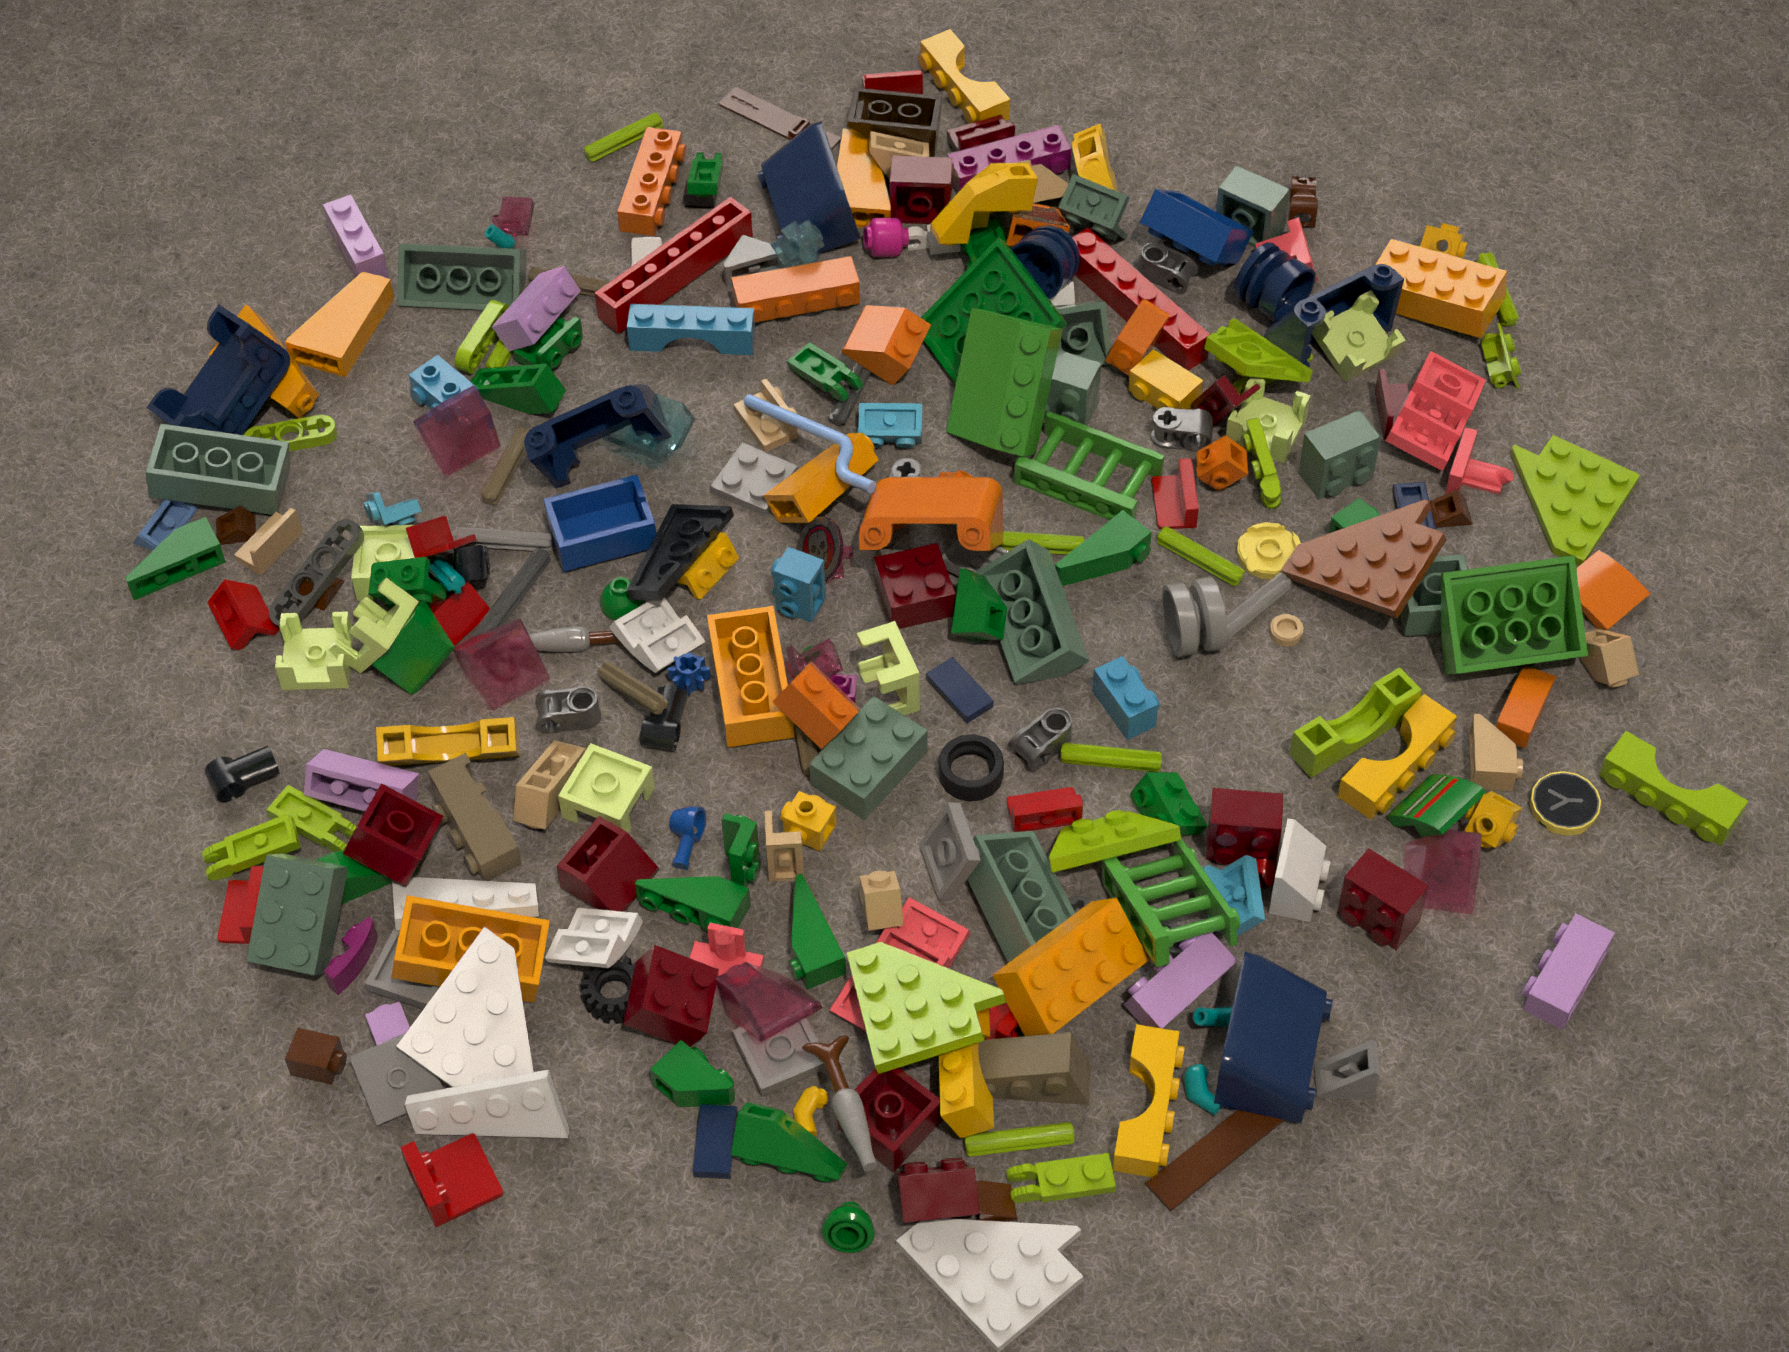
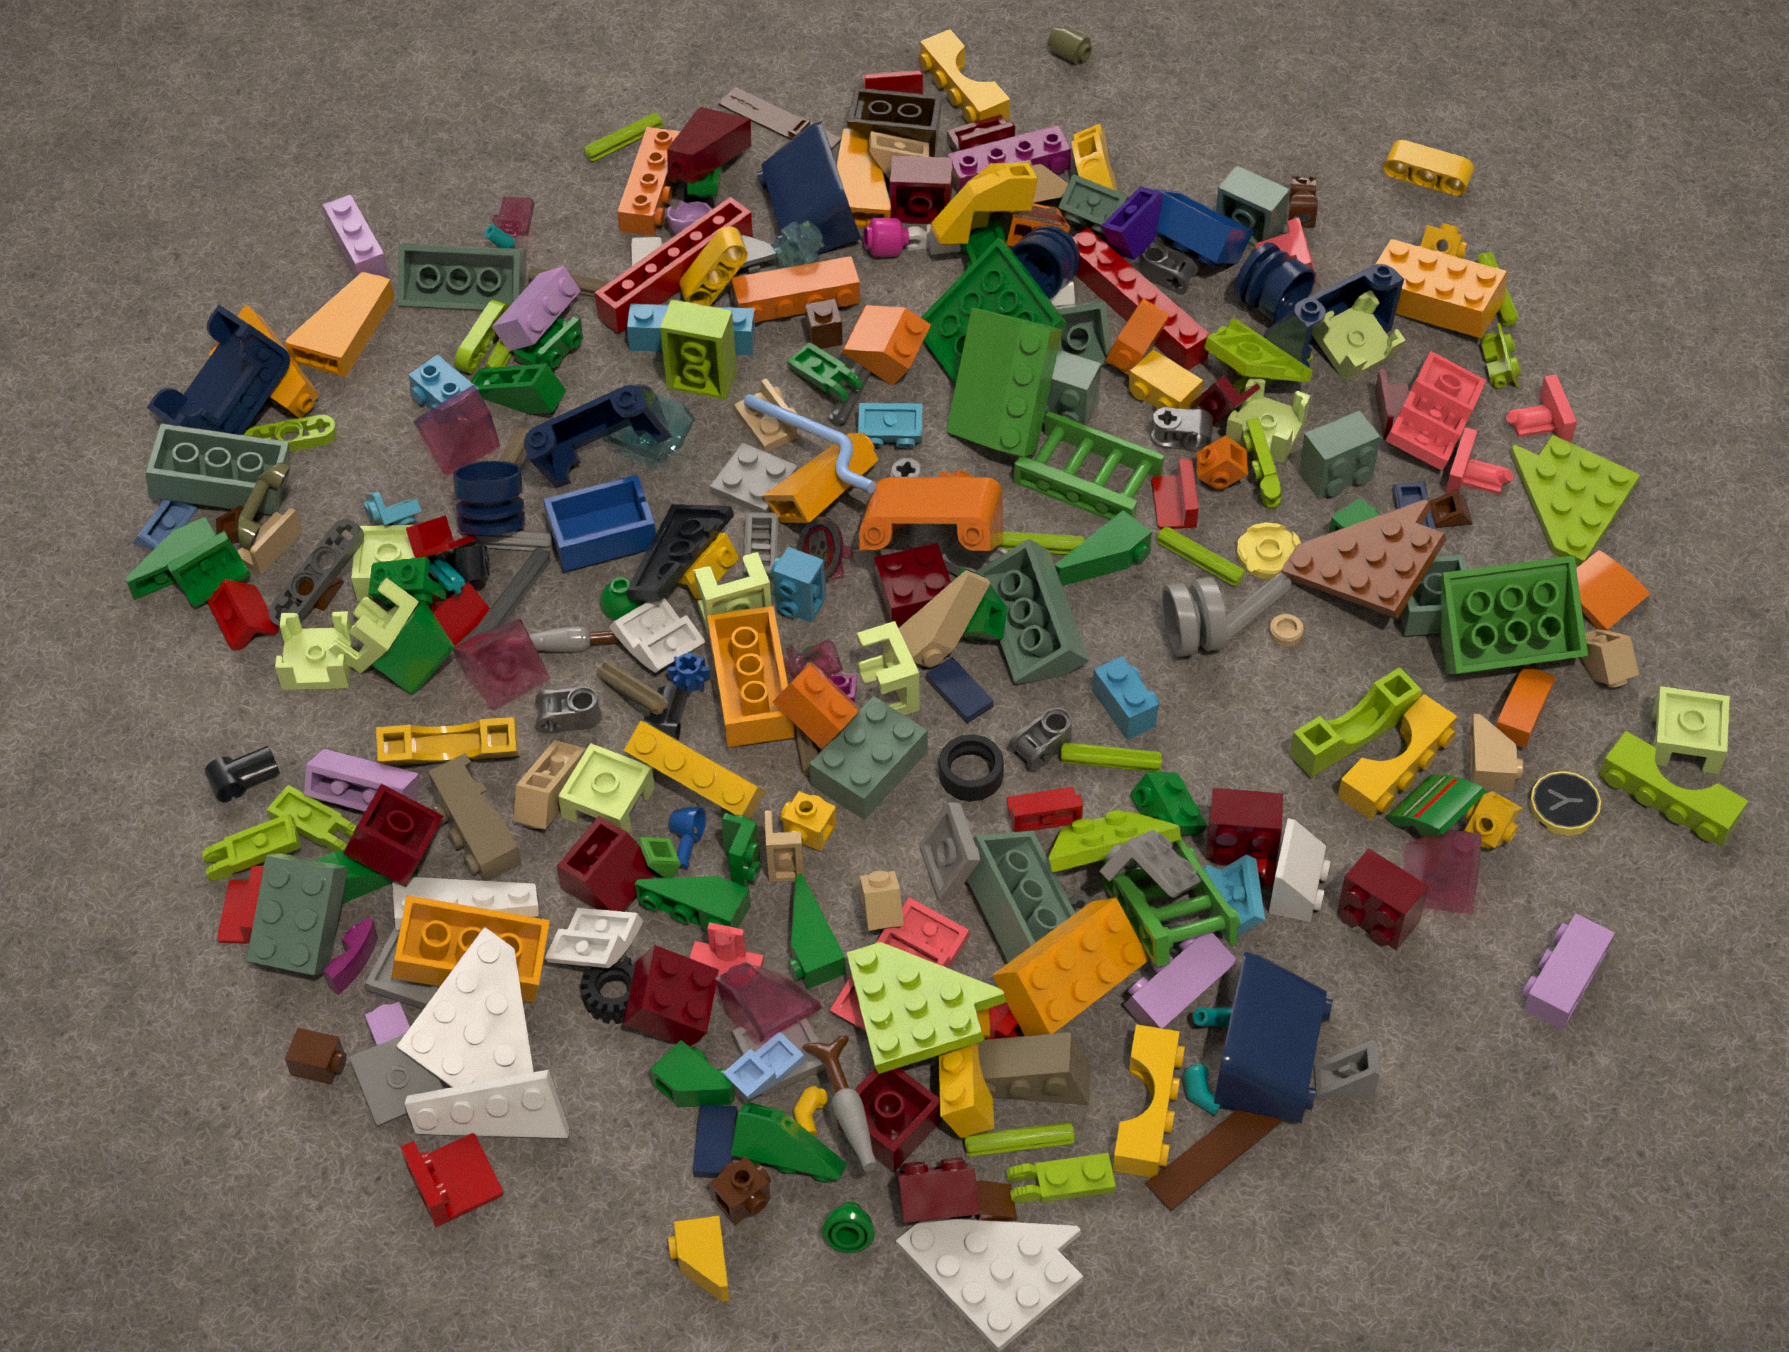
(206, 567): none -> green bracket
(272, 477): none -> olive bar
(489, 498): none -> dark blue wheel
(660, 855): none -> bright green slope
(686, 215): none -> lavender hair
(694, 770): none -> yellow arch
(698, 349): none -> lime brick
(701, 1254): none -> yellow slope
(707, 143): none -> dark red slope
(714, 267): none -> yellow beam
(736, 595): none -> yellowish green panel
(741, 1189): none -> reddish brown brick
(766, 521): none -> light grey slope
(766, 1067): none -> light blue slope
(824, 324): none -> reddish brown brick
(942, 621): none -> tan slope
(1070, 44): none -> olive brick
(1134, 223): none -> dark purple slope
(1157, 858): none -> light grey bracket
(1429, 167): none -> yellow beam
(1551, 416): none -> coral piece
(1691, 725): none -> yellowish green panel

